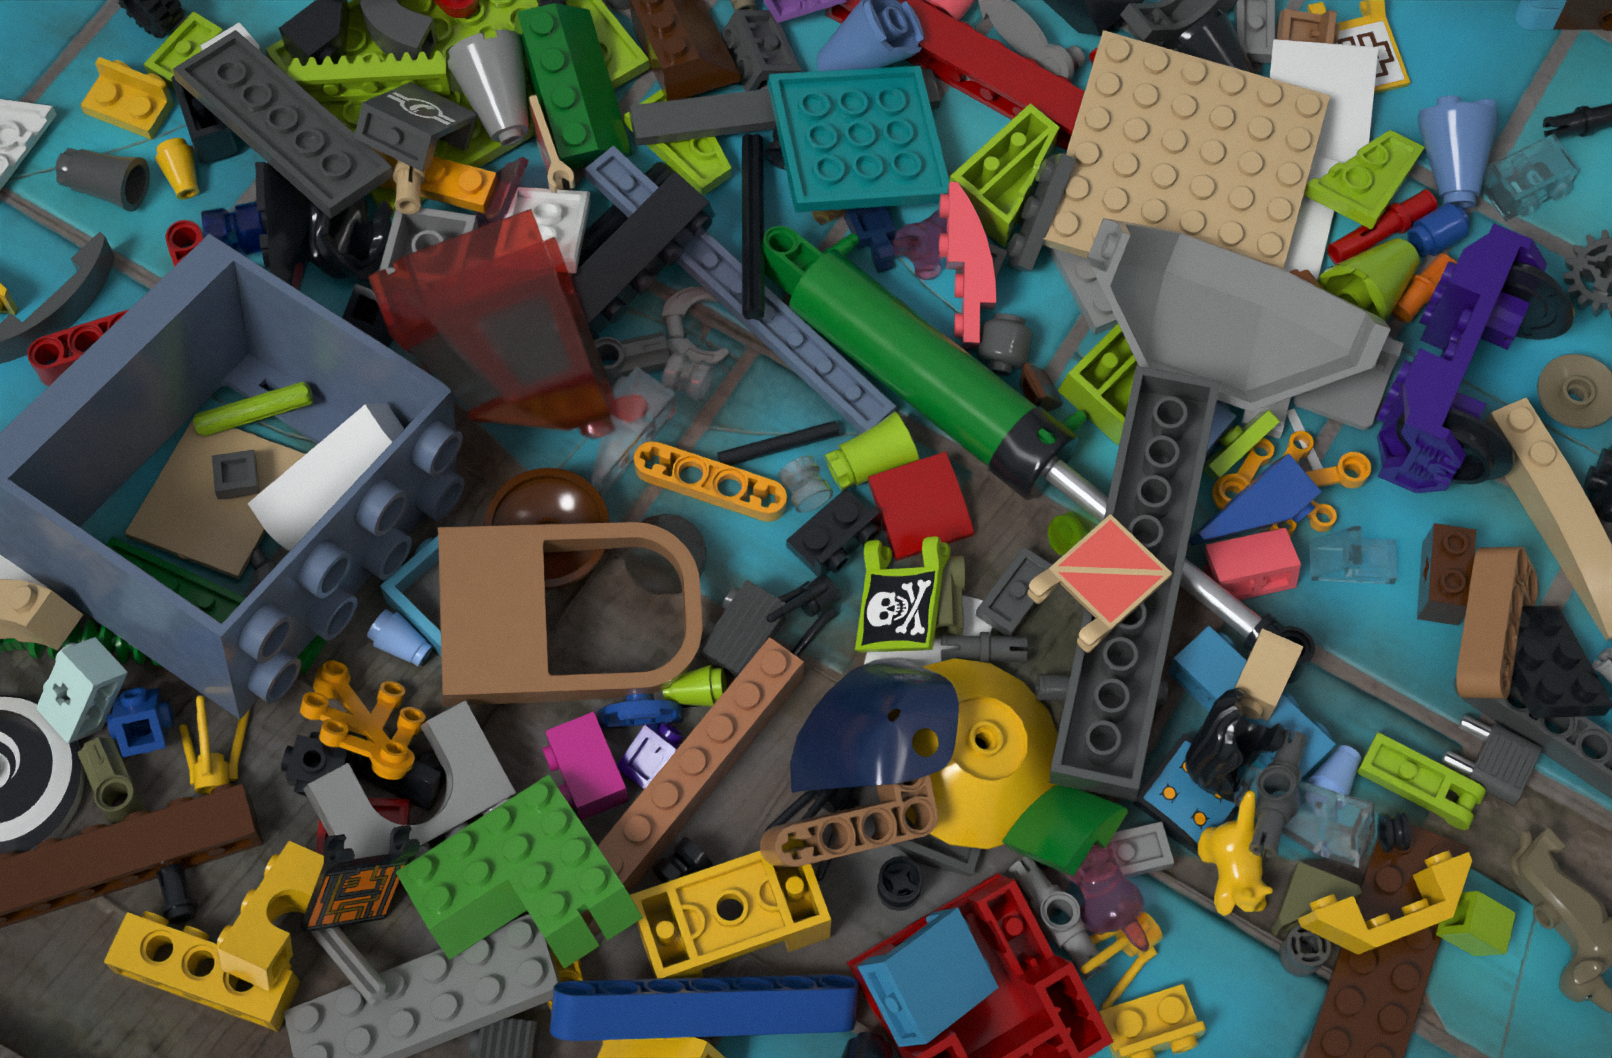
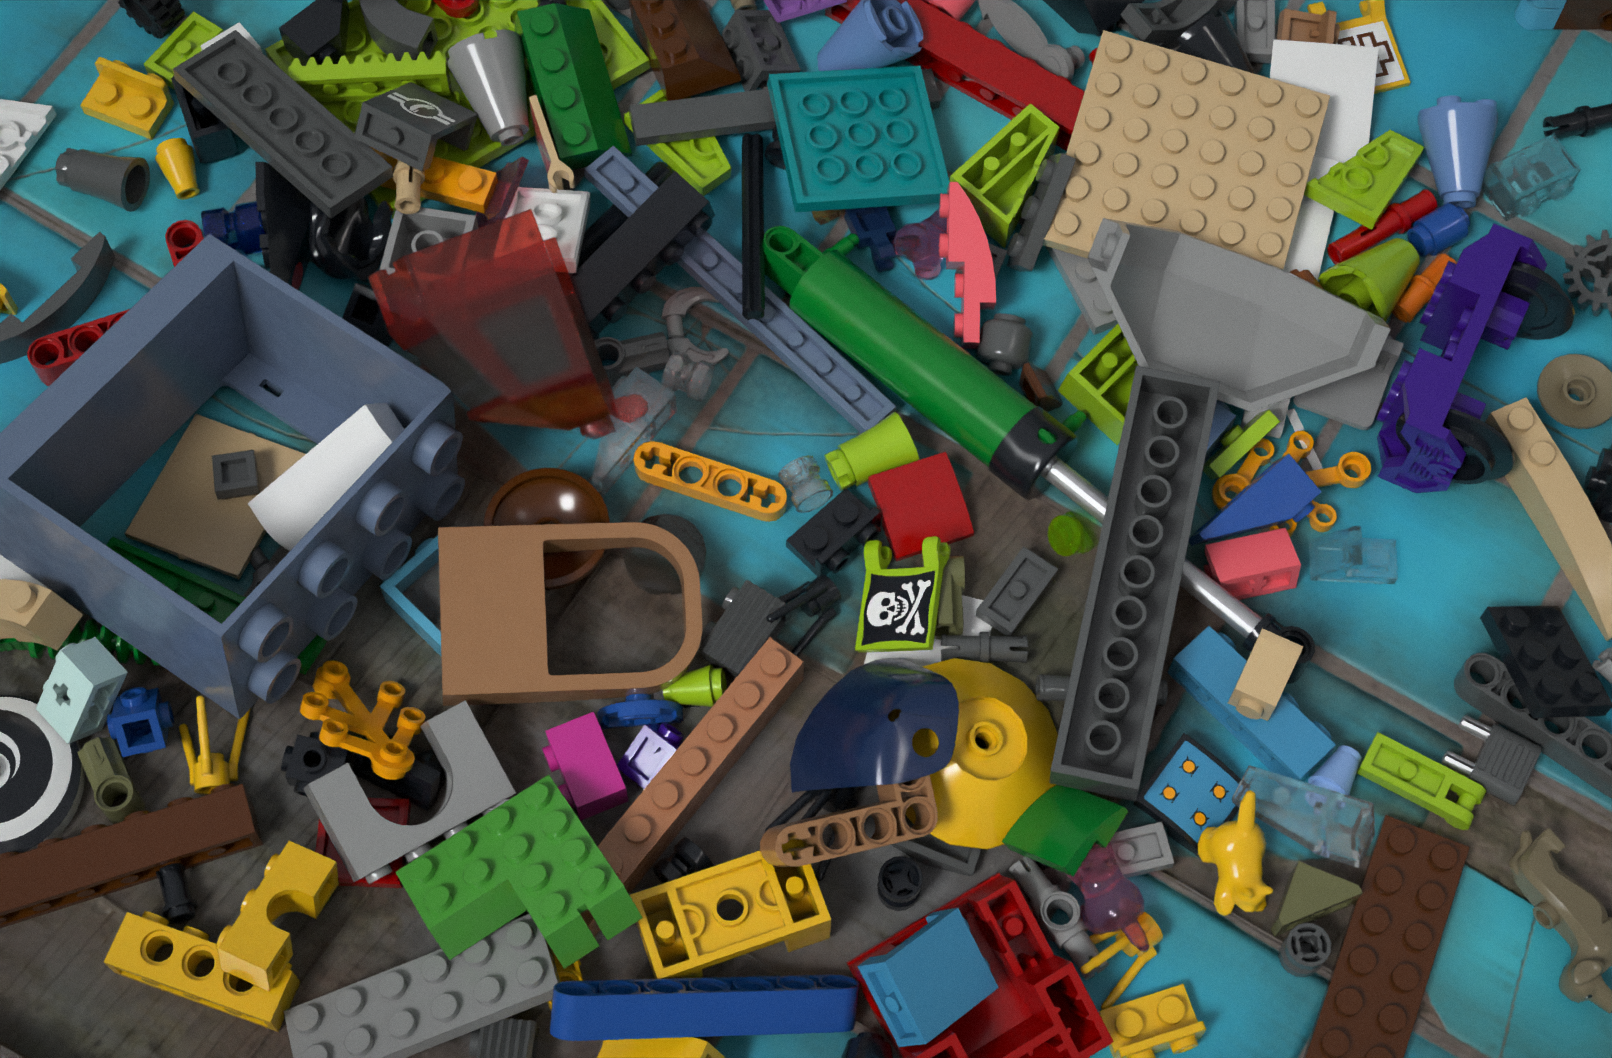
(253, 408): lime axle -> none
(353, 964): light grey axle -> none
(358, 888): flag -> none
(399, 638): light blue cone -> none
(779, 443): black bar -> none
(1106, 575): flag -> none
(1226, 744): black hair -> none
(1276, 811): dark grey pin -> none
(1344, 924): yellow slope -> none
(1393, 831): black bush -> none
(1446, 573): reddish brown brick -> none
(1479, 925): lime brick -> none
(1499, 588): medium nougat beam -> none

